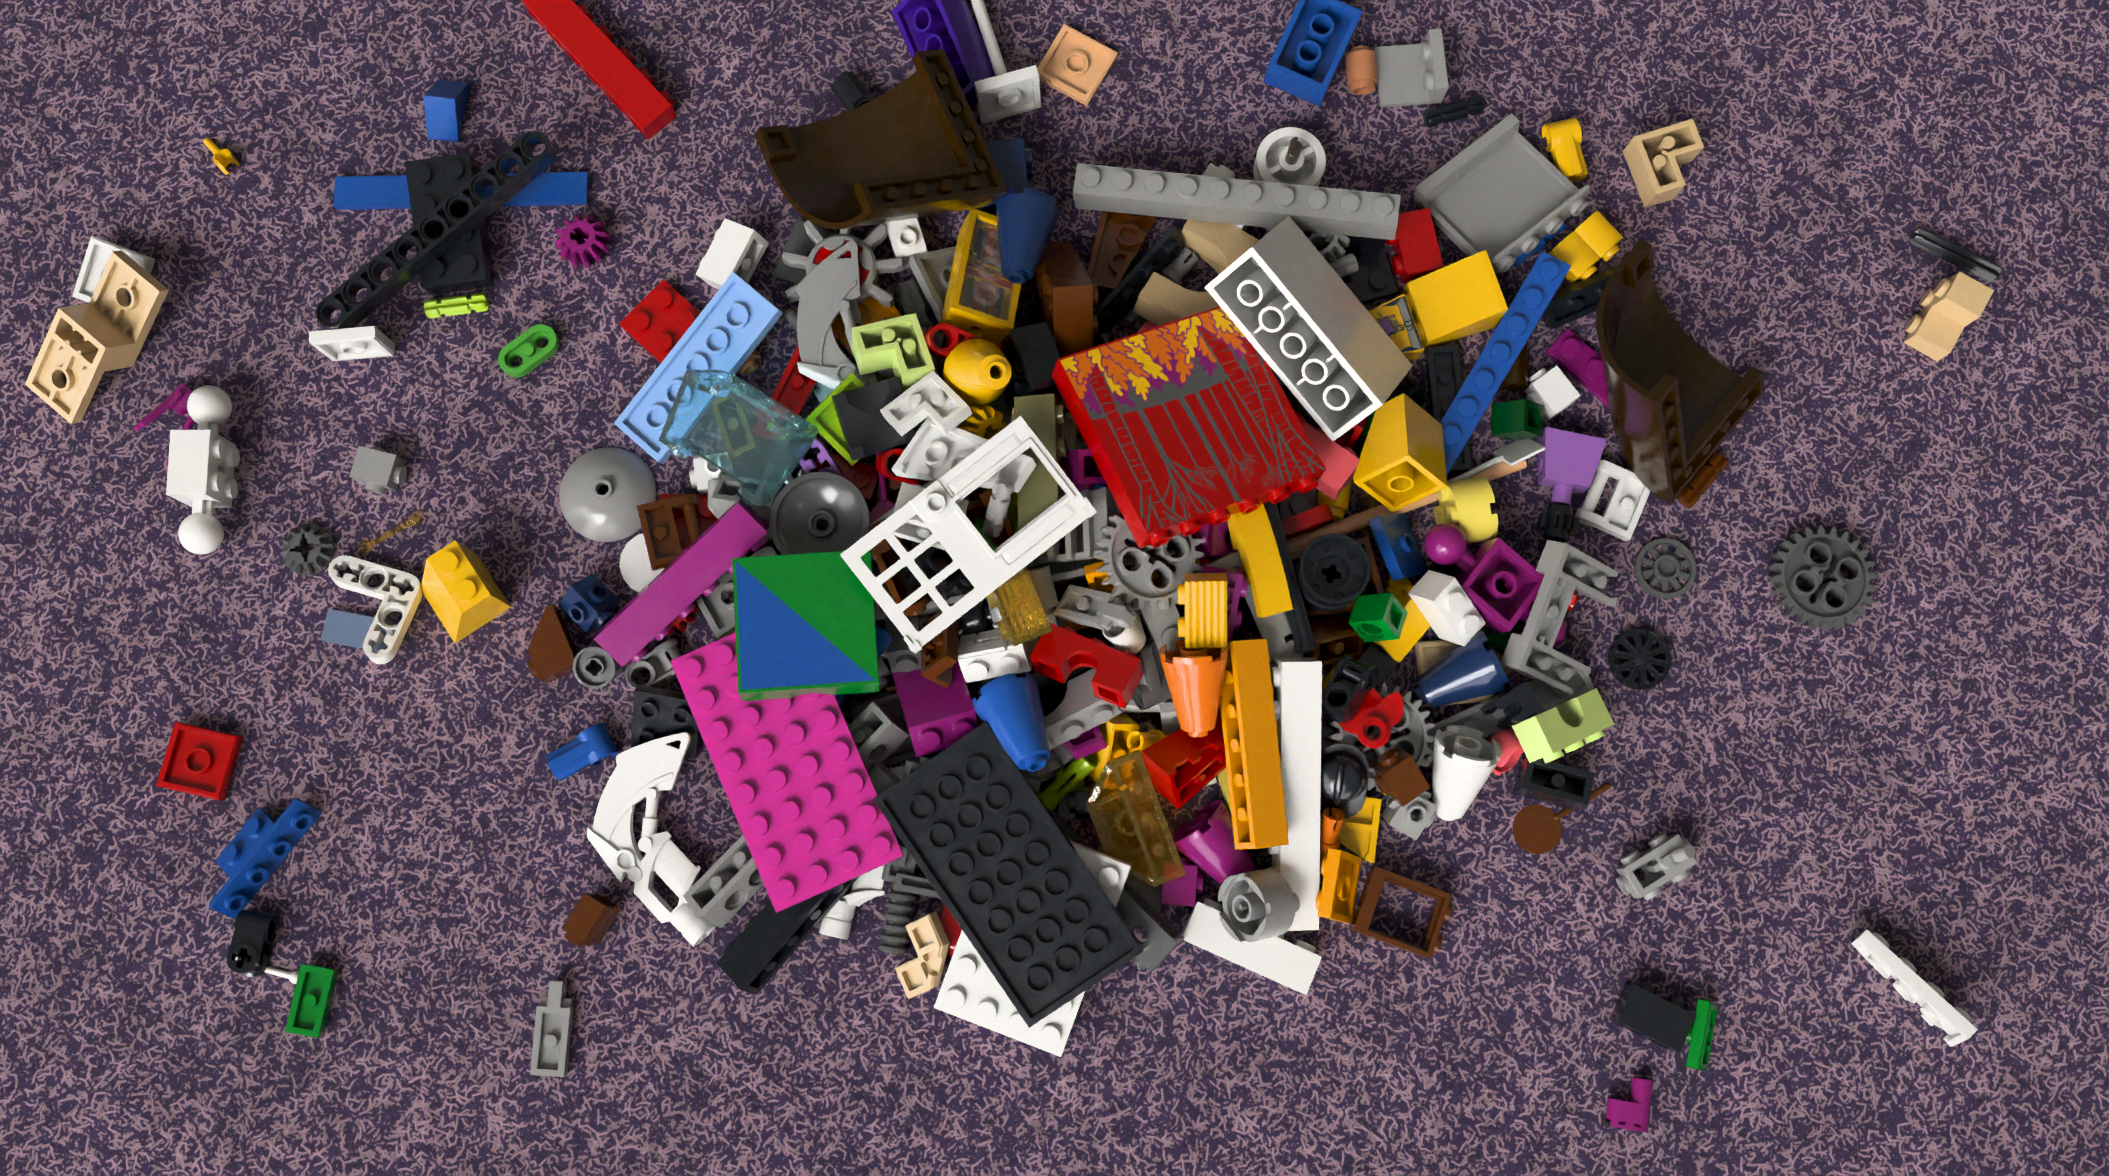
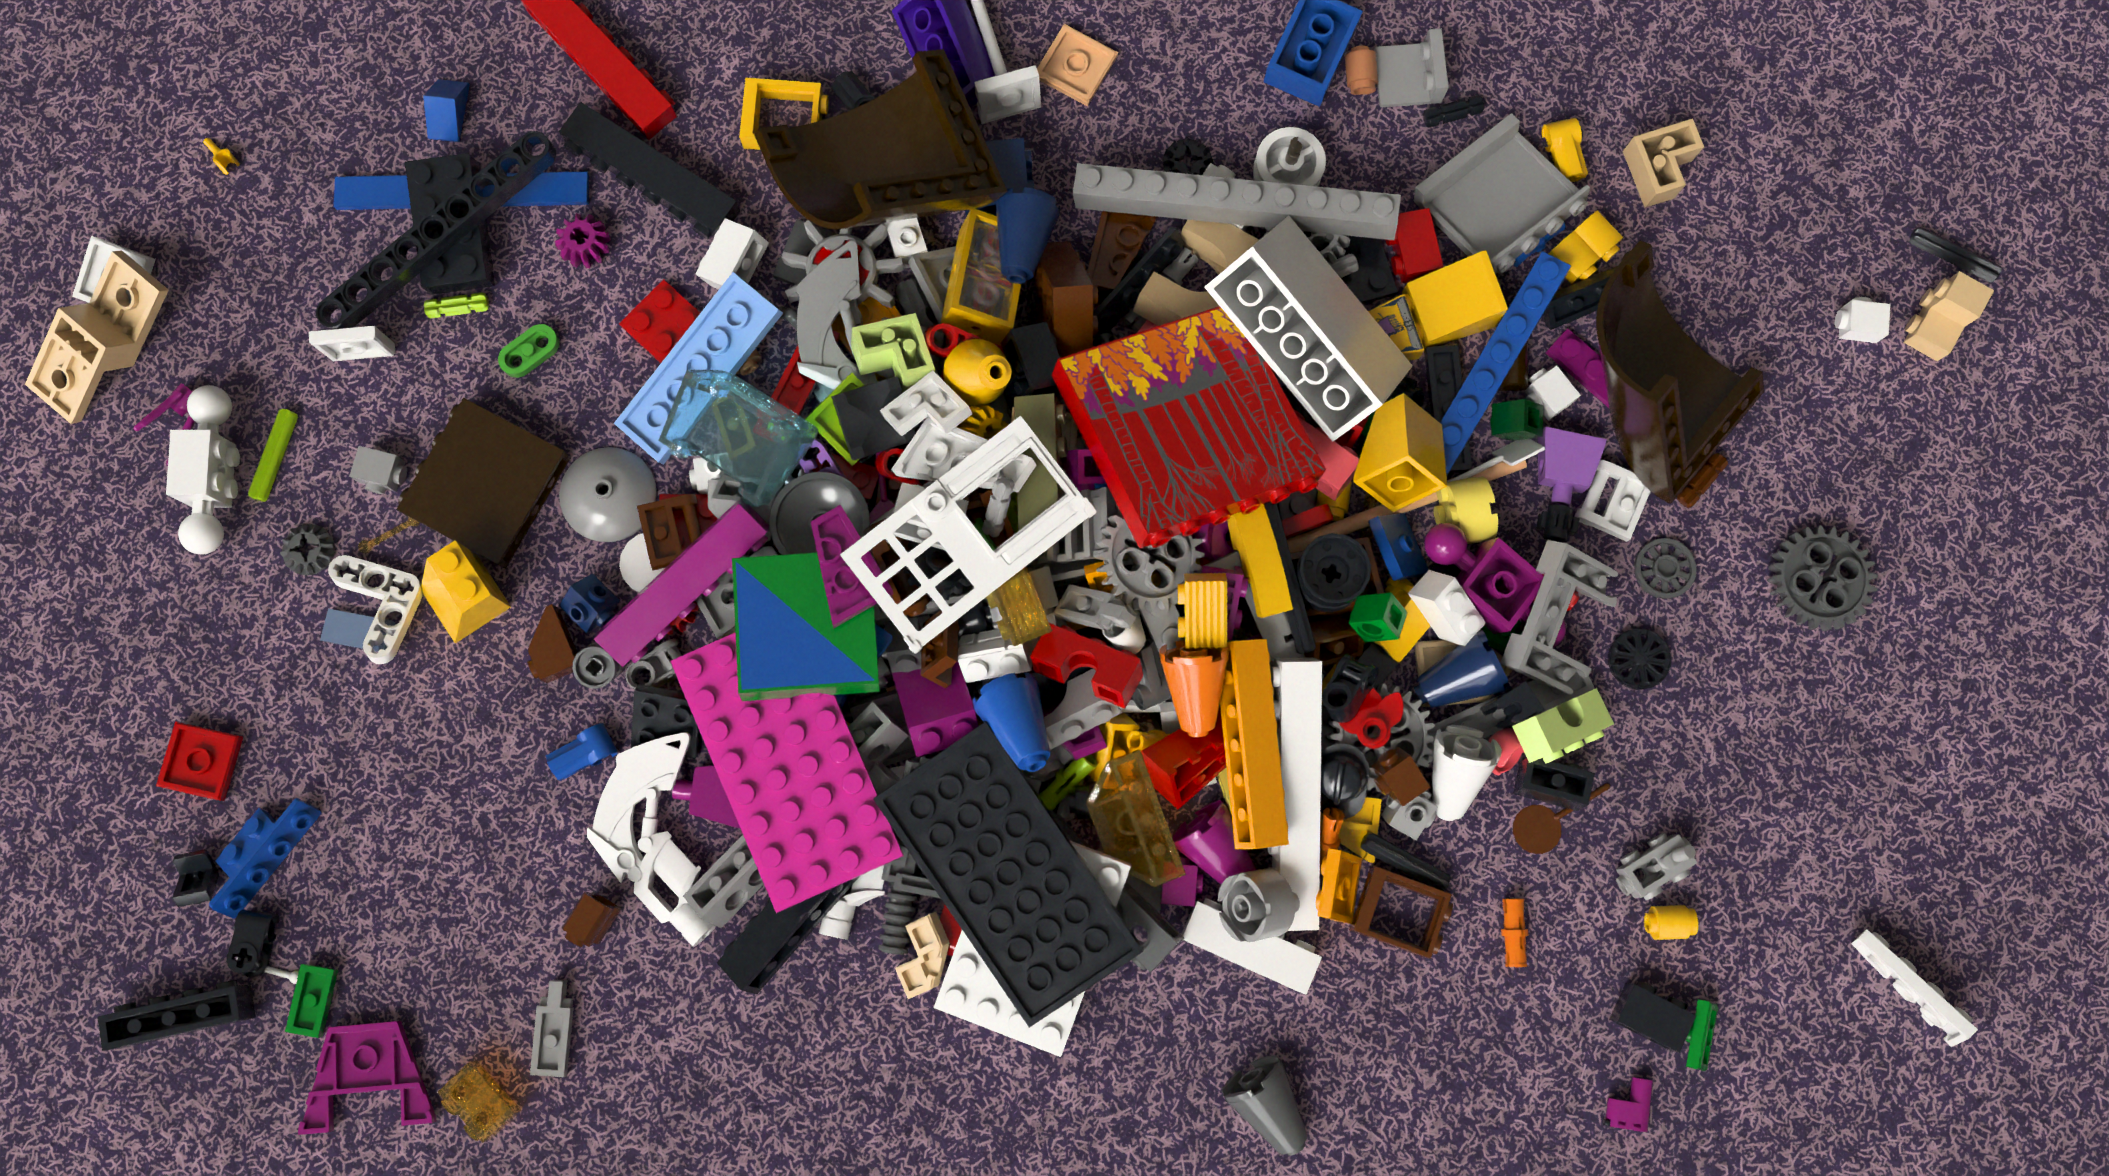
(176, 1017): none -> black brick
(196, 878): none -> black bracket
(272, 455): none -> lime axle
(366, 1061): none -> magenta wing
(478, 1102): none -> clear yellow brick
(483, 482): none -> dark brown panel
(648, 171): none -> black brick
(706, 796): none -> magenta torso
(776, 89): none -> yellow window
(844, 591): none -> magenta wing
(1178, 151): none -> black gear
(1268, 1104): none -> dark grey cone
(1405, 861): none -> black axle
(1514, 932): none -> orange pin
(1671, 922): none -> yellow brick
(1863, 320): none -> white brick

